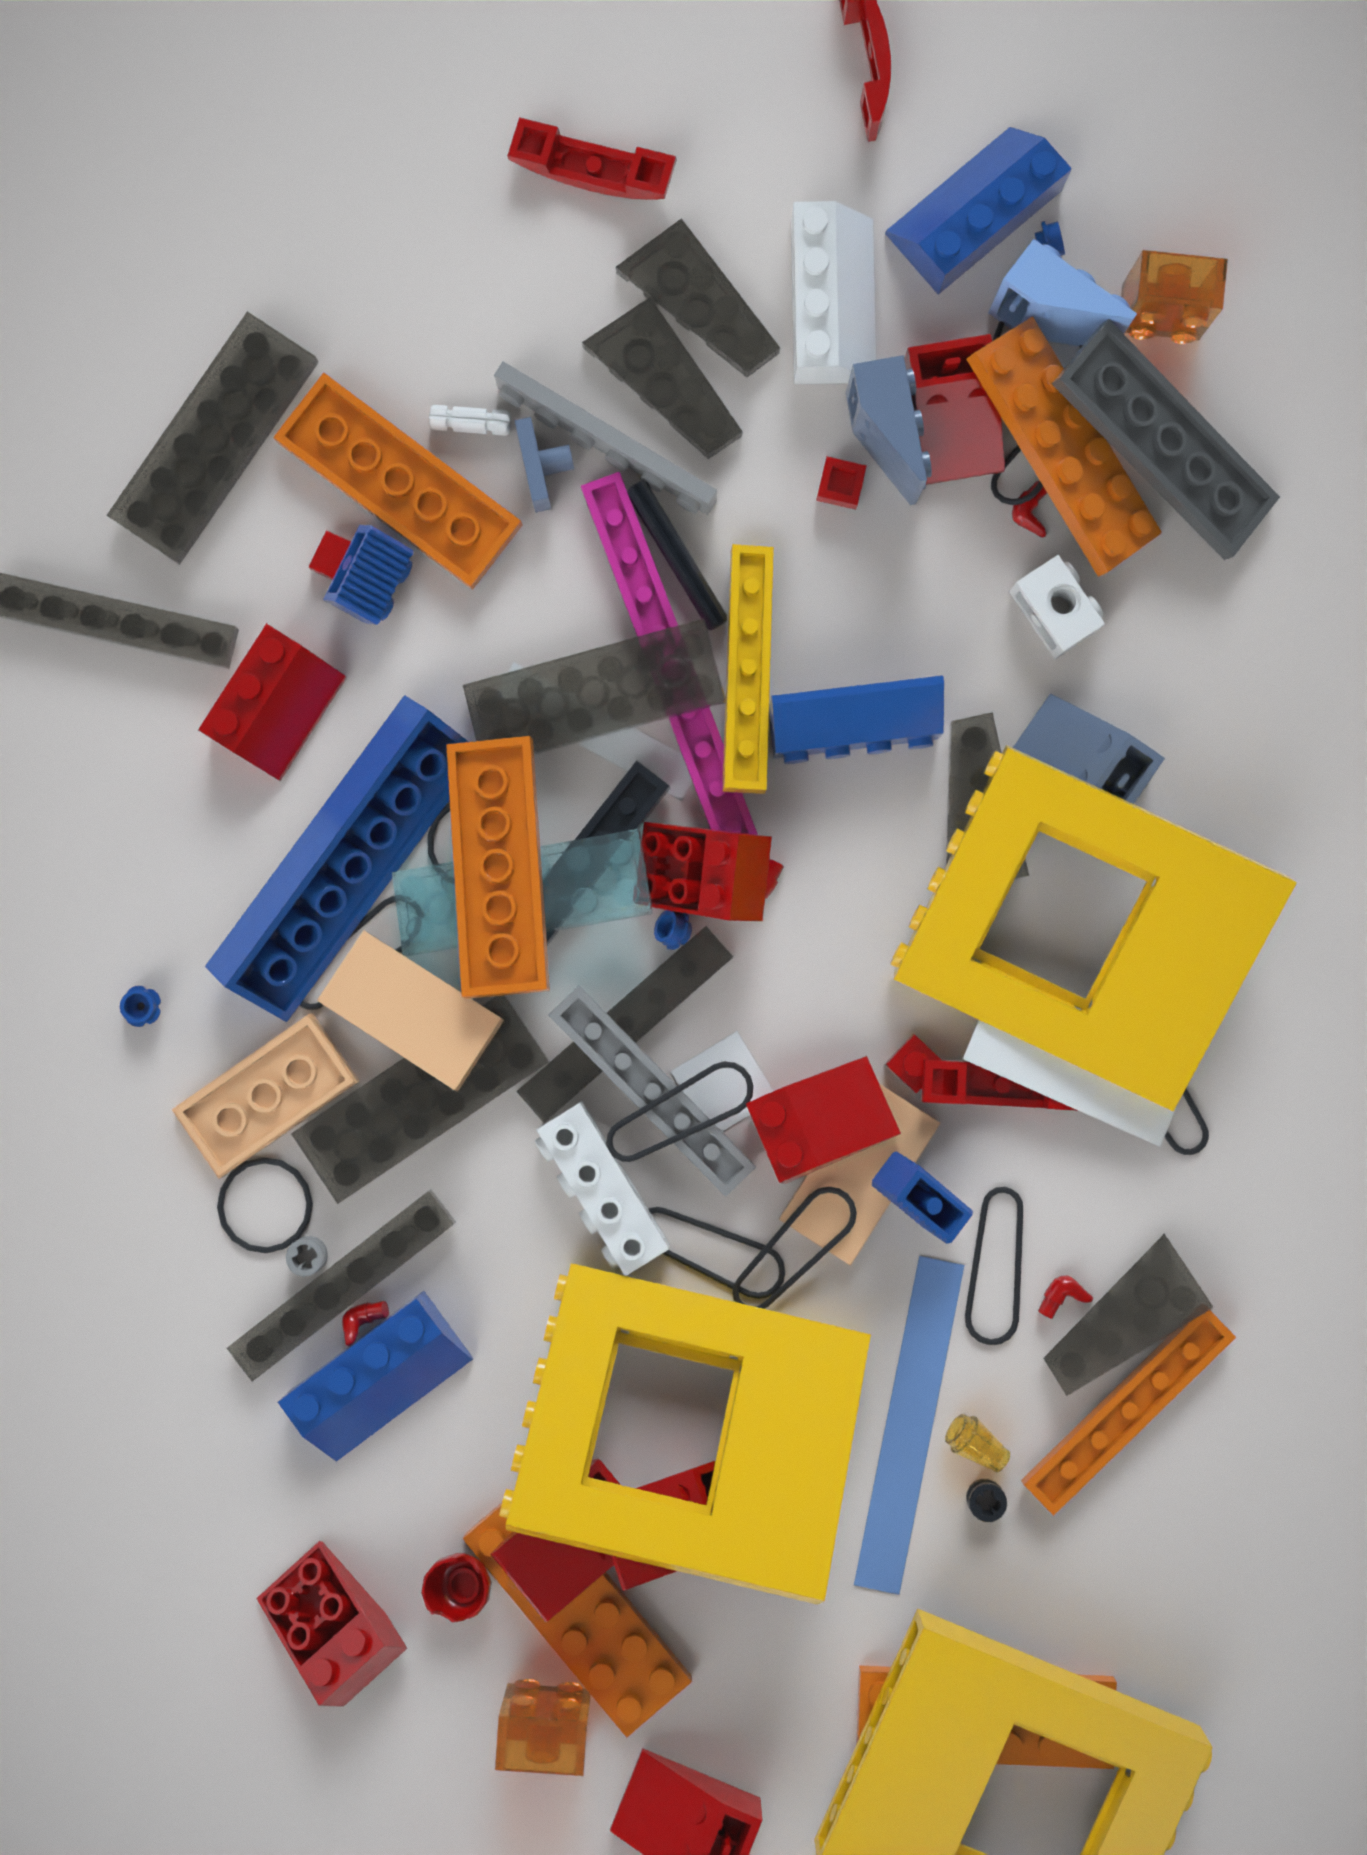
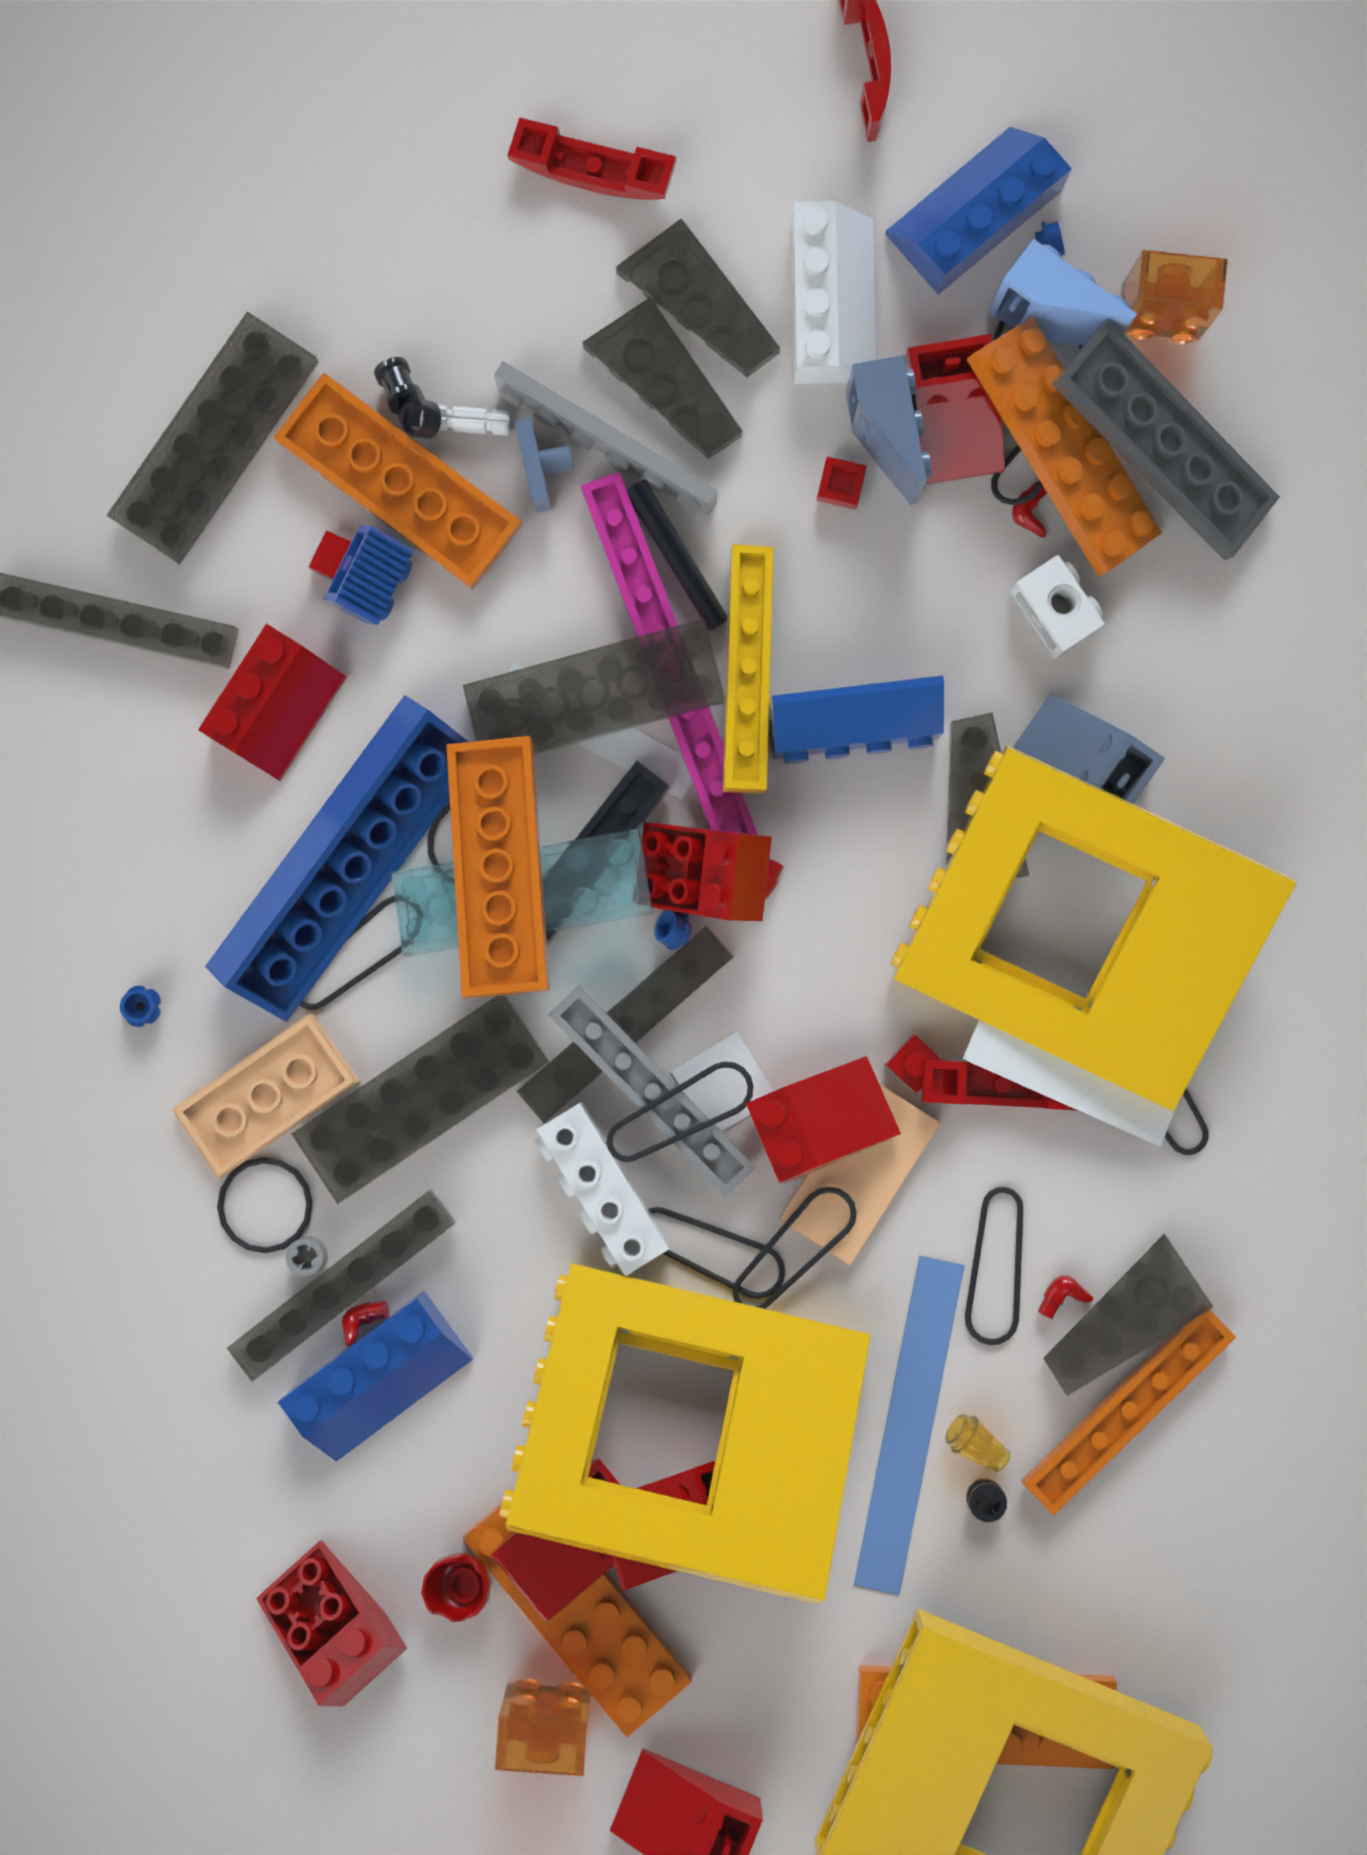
(407, 399): none -> black connector
(410, 1010): light nougat tile -> none
(922, 1197): blue brick -> none

